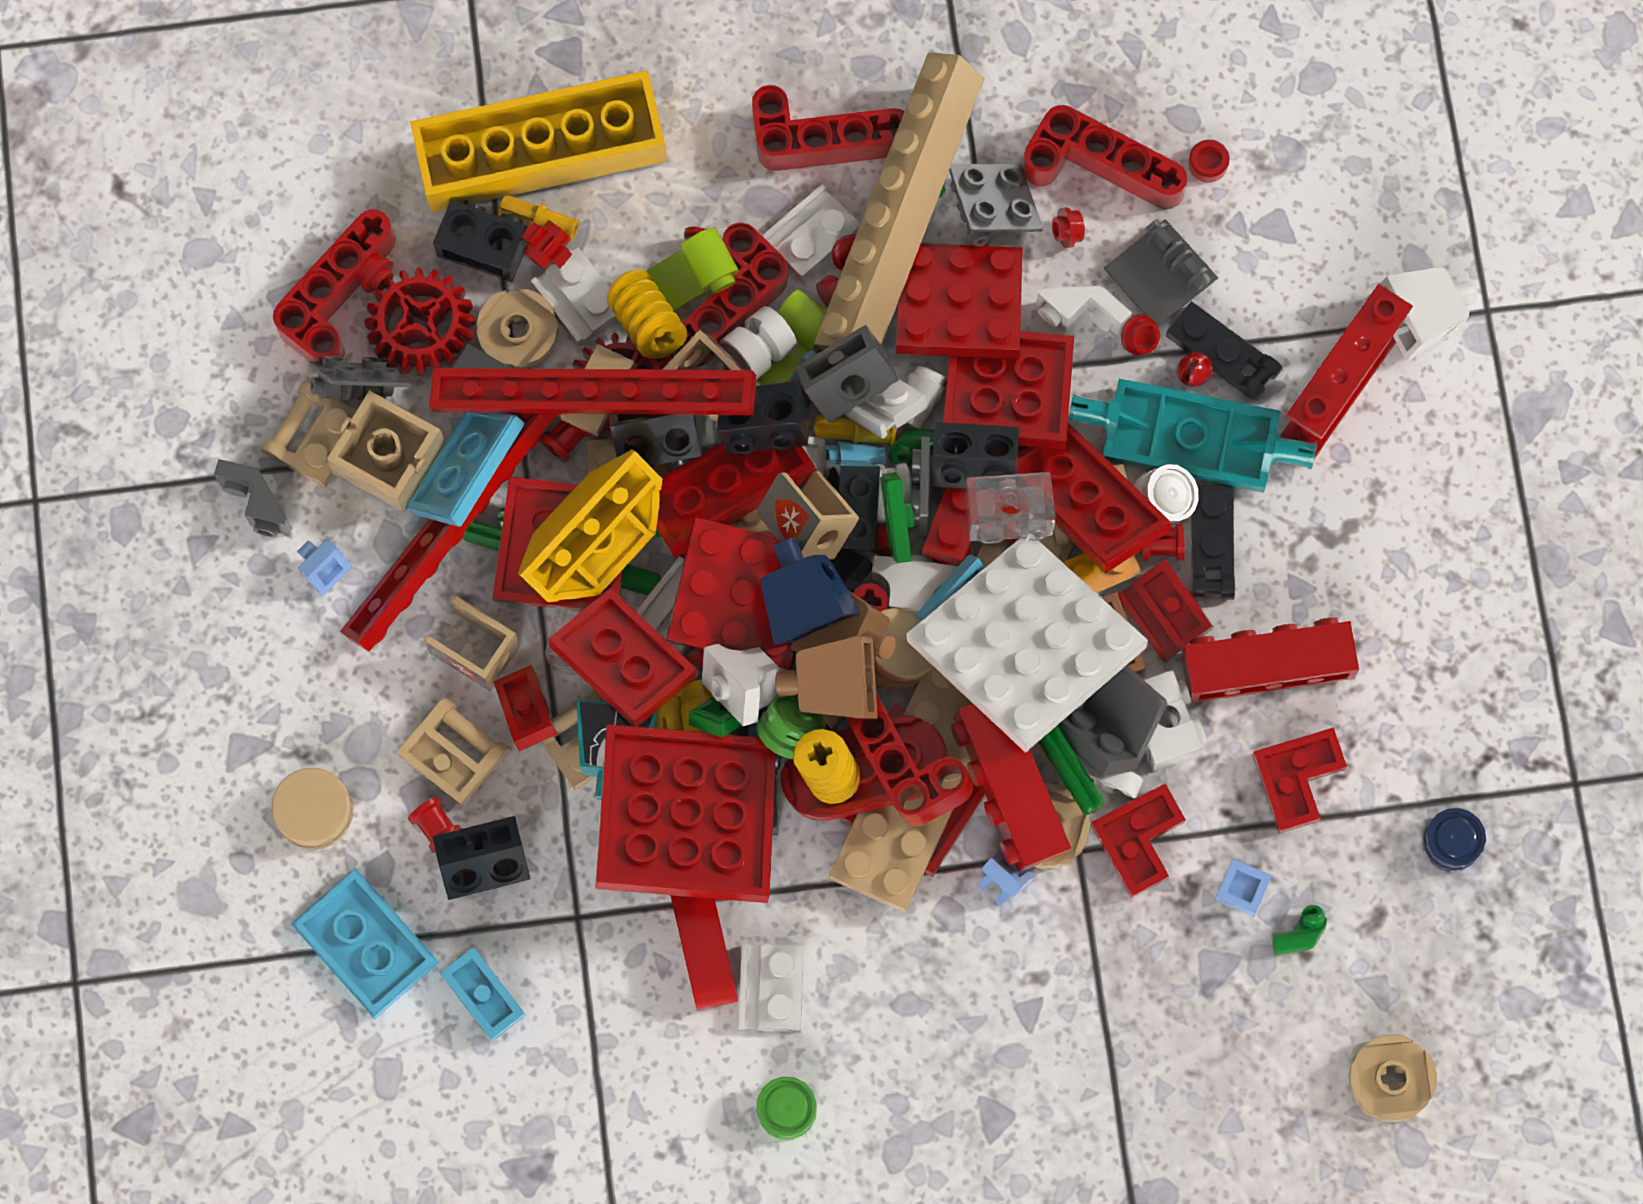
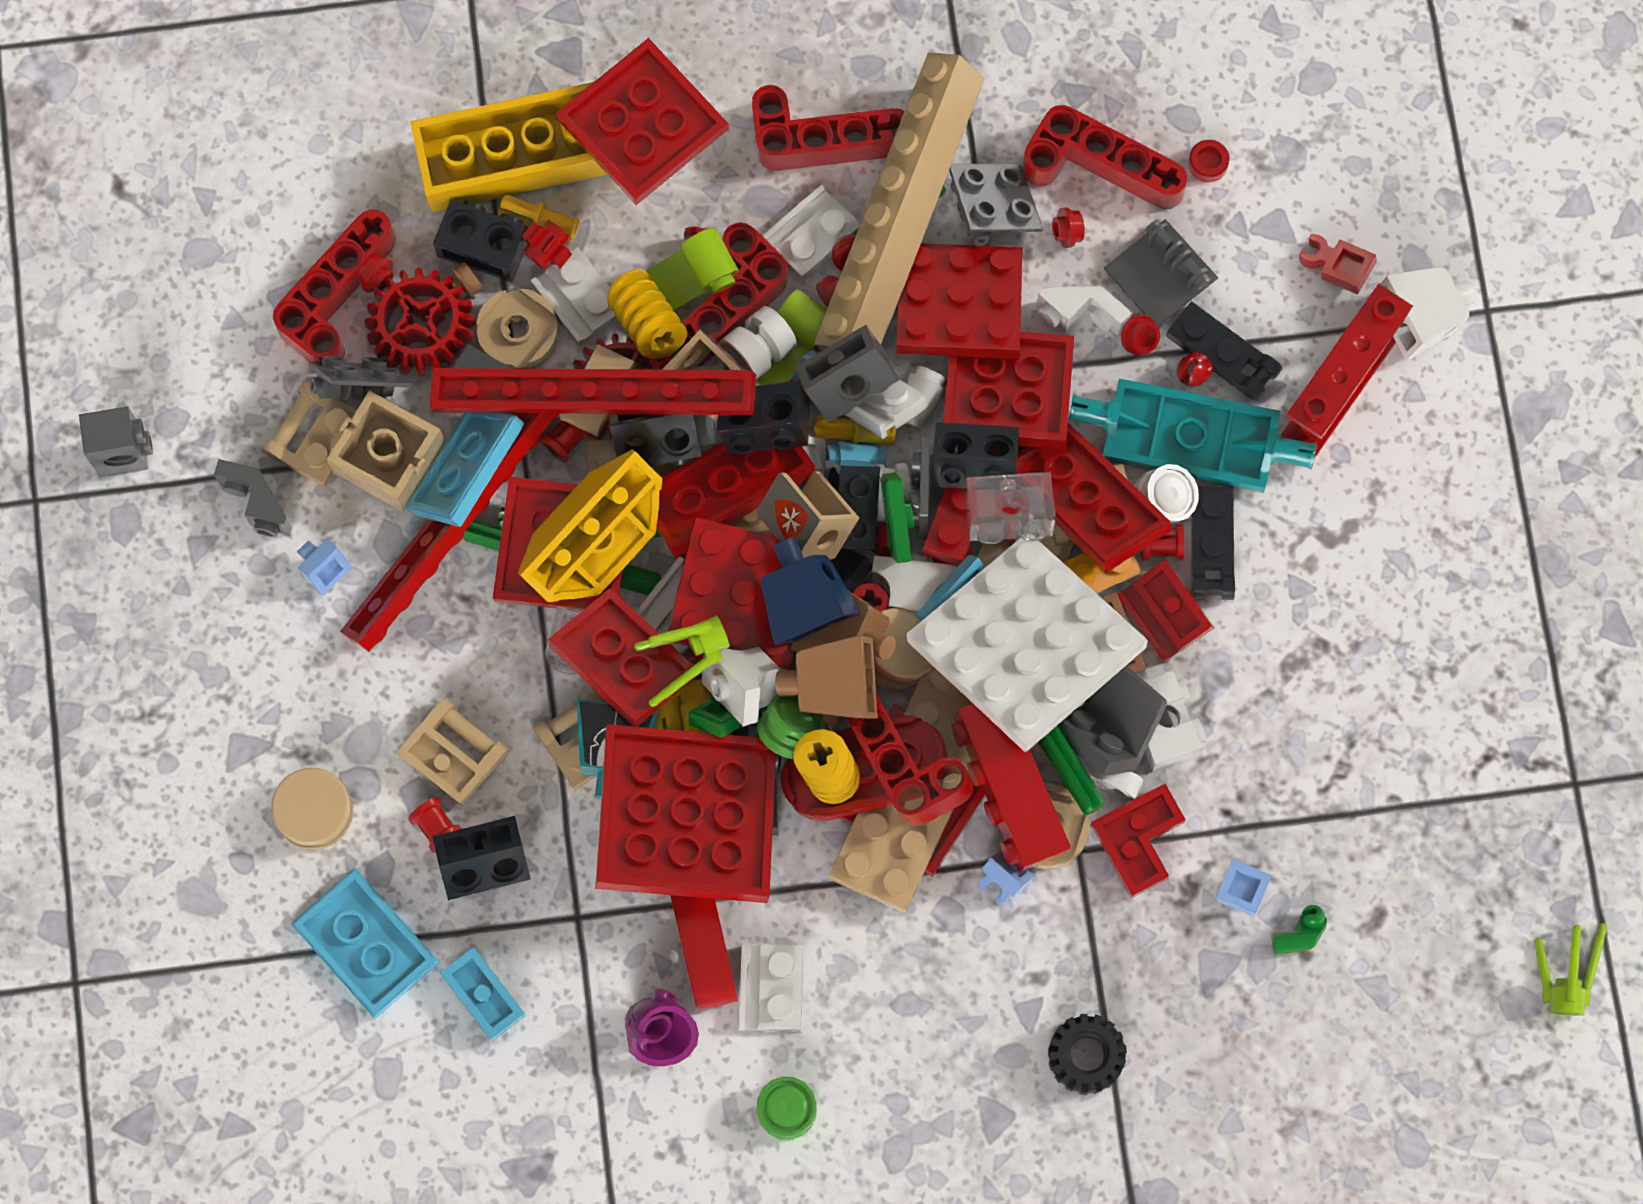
(115, 441): none -> dark grey brick
(465, 277): none -> medium nougat plate
(498, 661): tan piece -> none
(525, 708): red plate -> none
(642, 121): none -> red plate
(660, 1030): none -> magenta helmet
(704, 637): none -> lime plant
(903, 447): green arm -> none
(1098, 1030): none -> black tyre
(1269, 660): red brick -> none
(1286, 773): red plate -> none
(1342, 266): none -> red plate
(1407, 1059): tan plate -> none
(1454, 839): dark blue wheel -> none
(1569, 994): none -> lime plant

